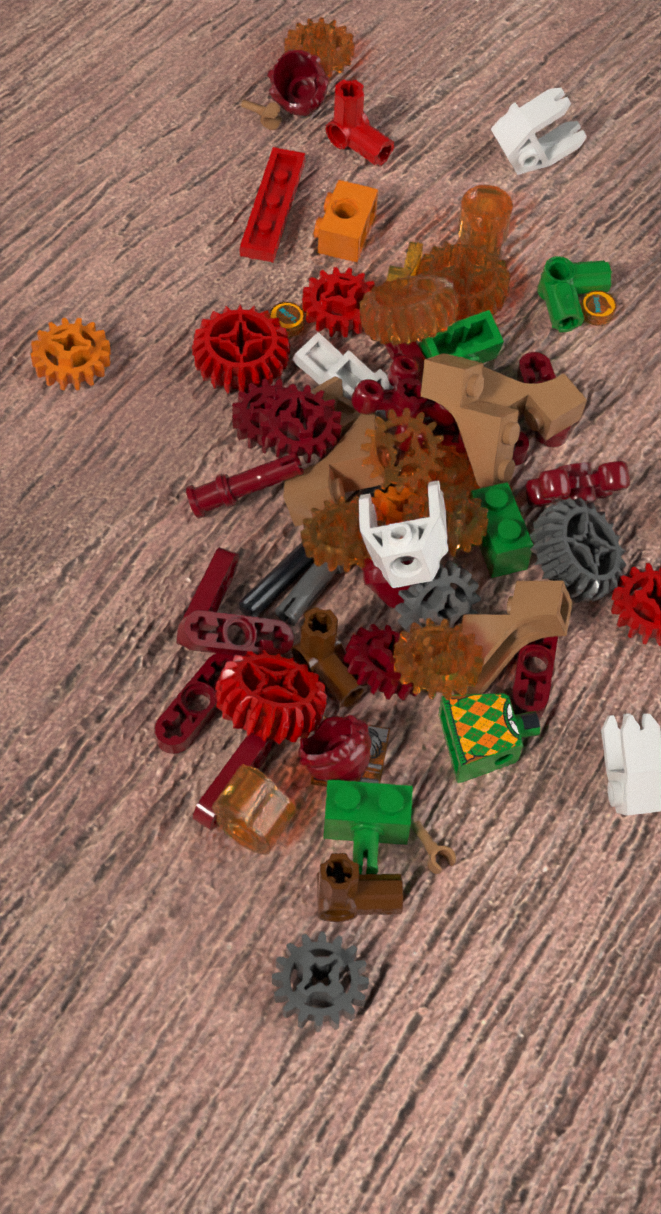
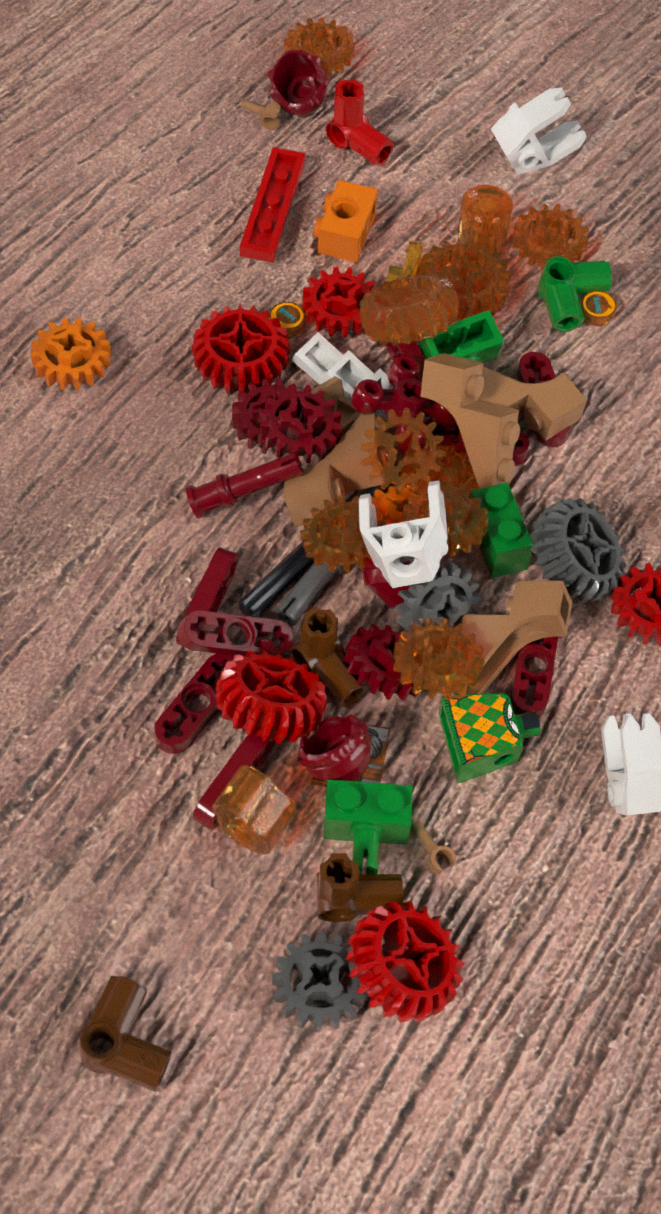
(130, 1056): none -> reddish brown piece
(401, 975): none -> red gear
(550, 235): none -> clear orange gear
(577, 482): dark red gear -> none

